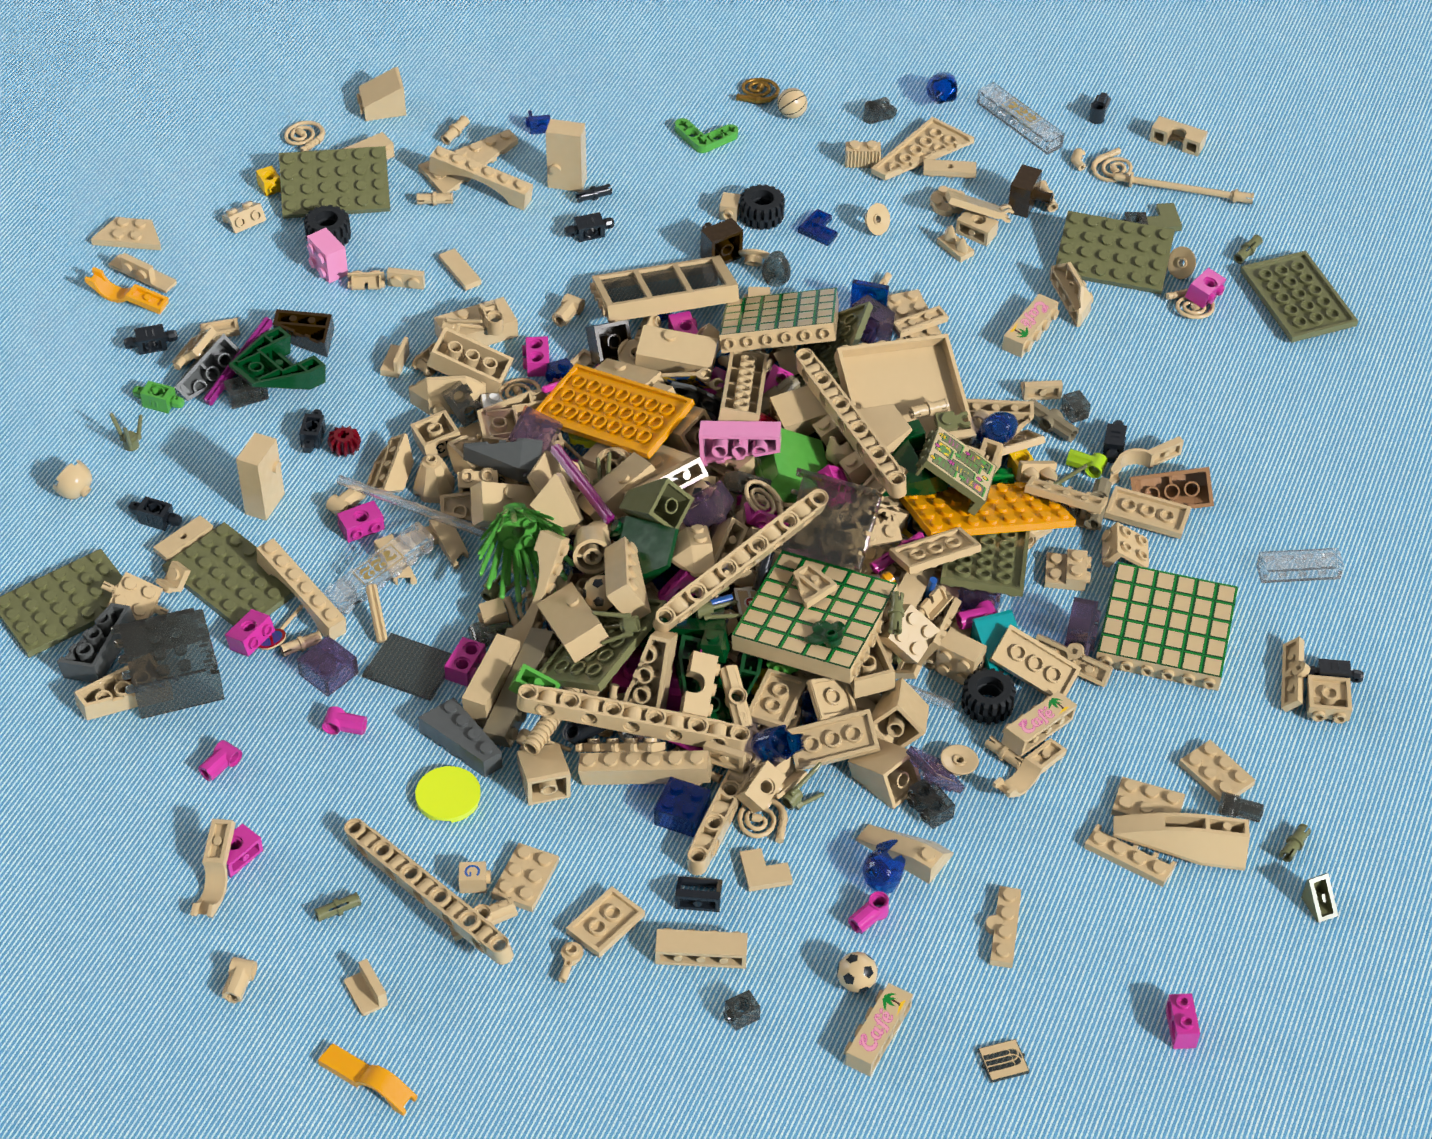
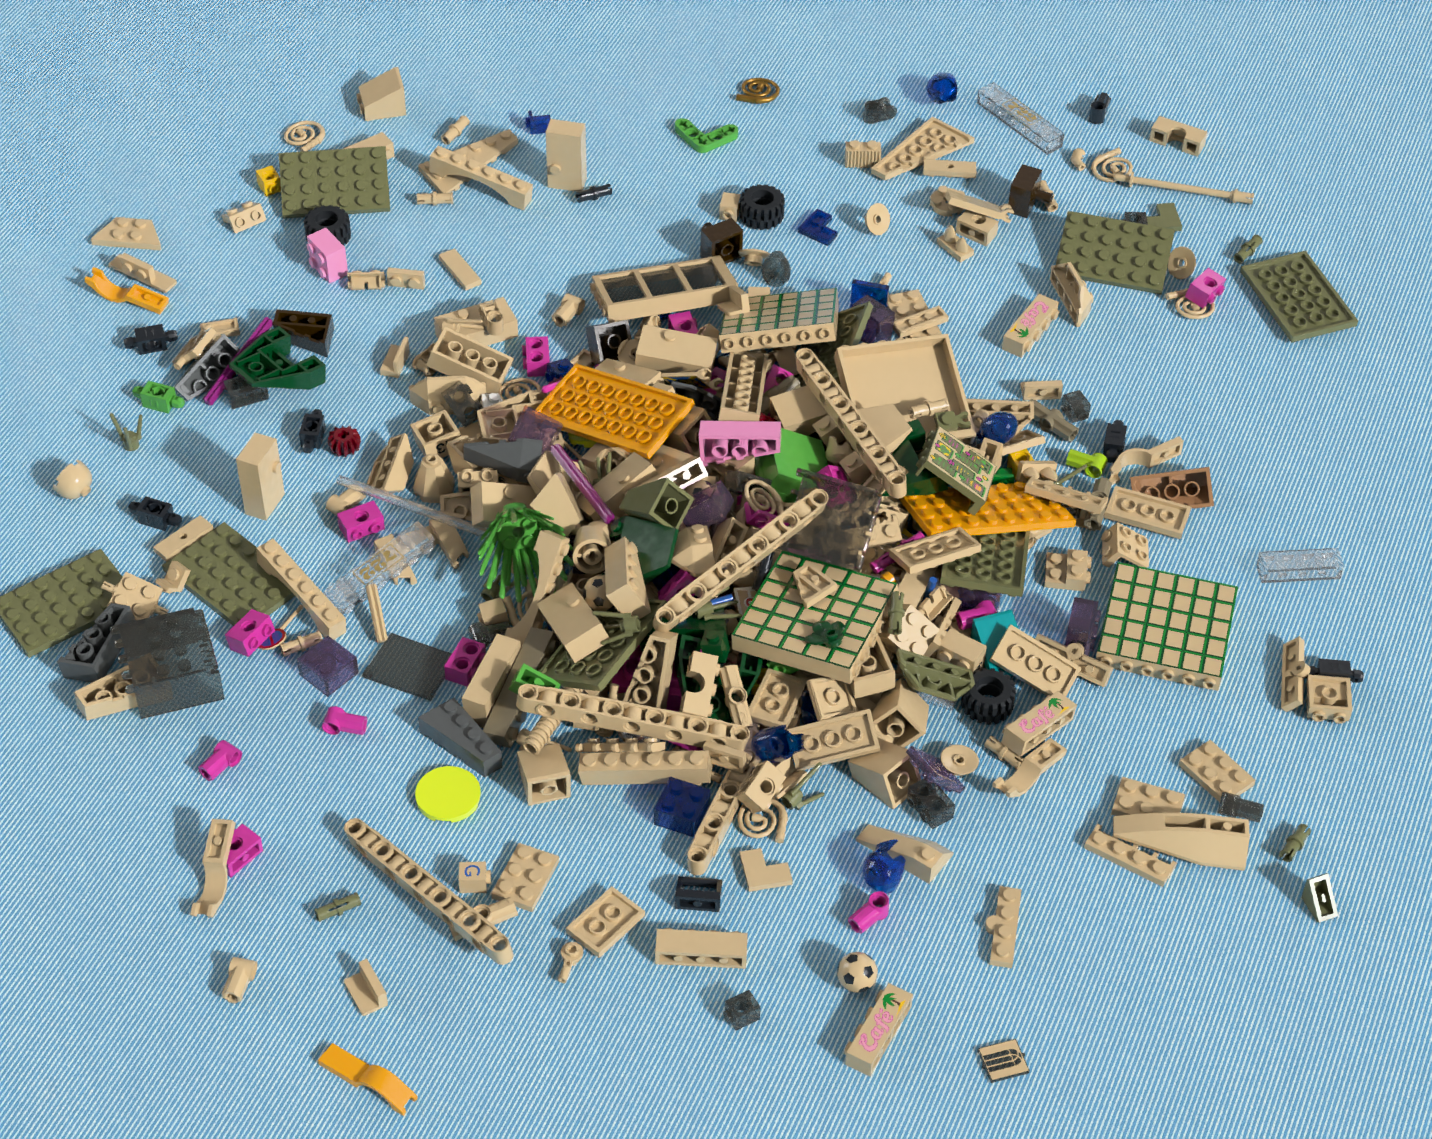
(580, 733): black piece -> none
(589, 227): black piece -> none
(738, 302): none -> tan panel
(792, 103): tan piece -> none
(934, 676): none -> olive wedge
(1182, 1021): dark pink brick -> none

